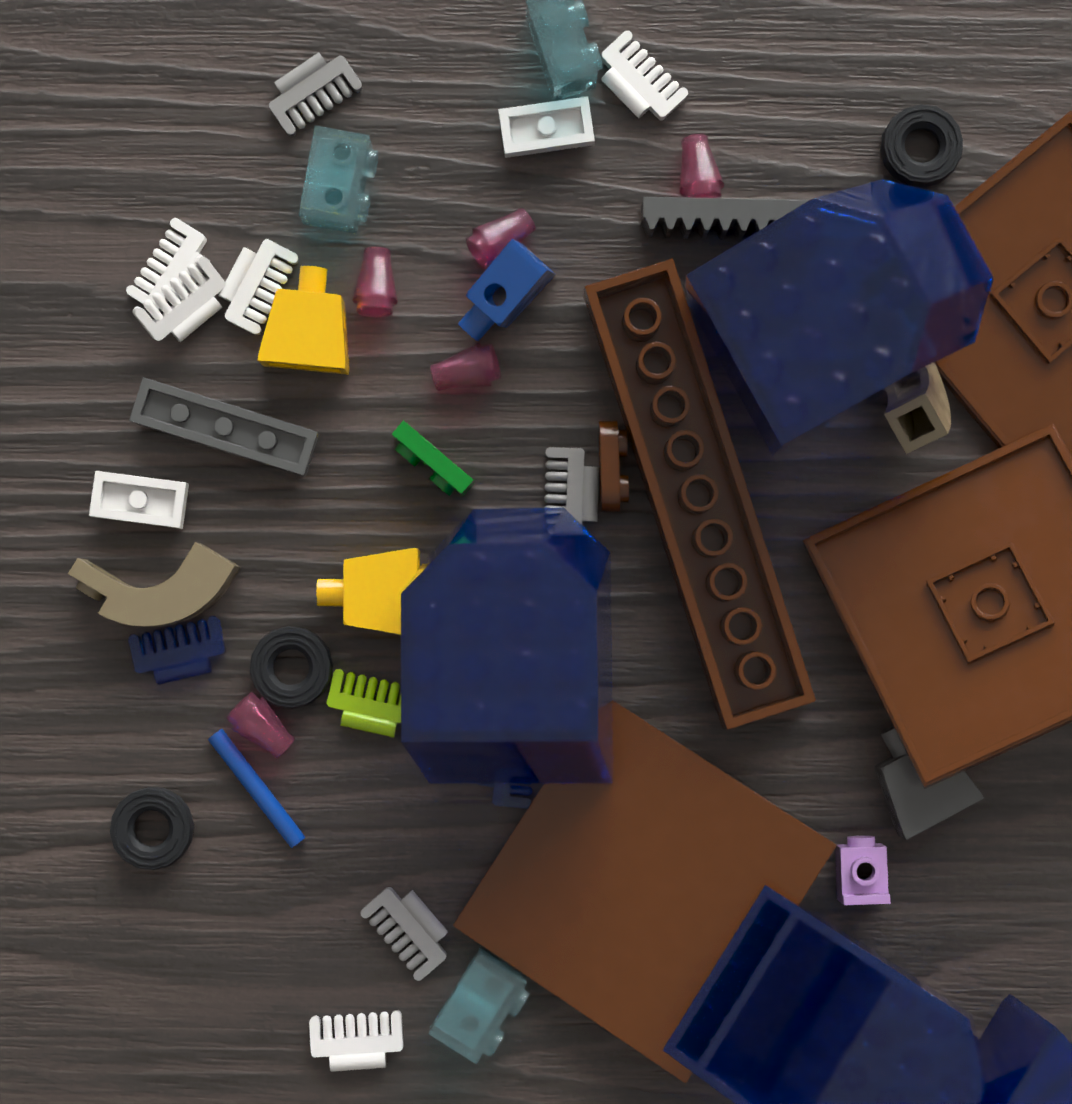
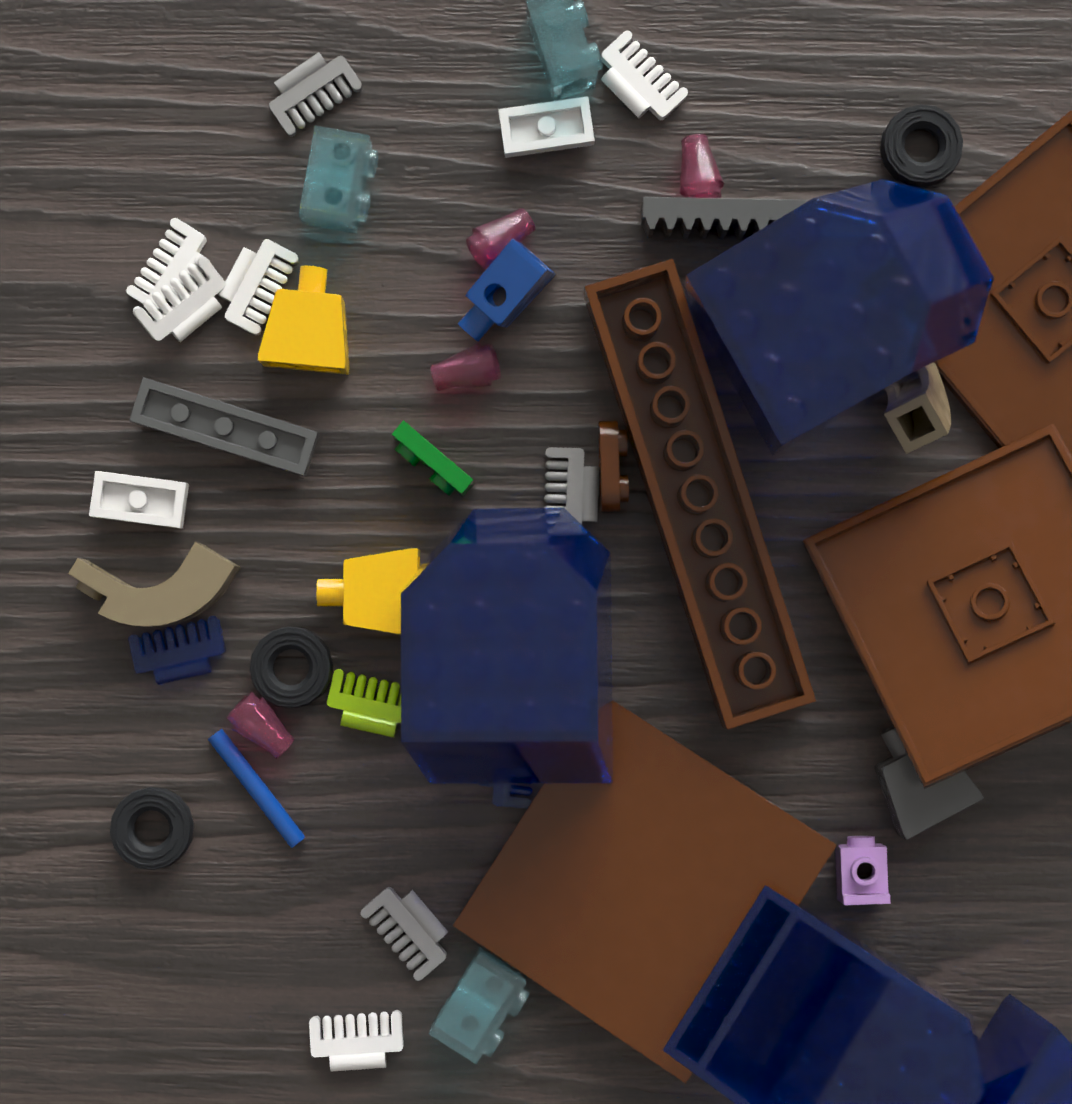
(375, 286): clear pink cone -> none

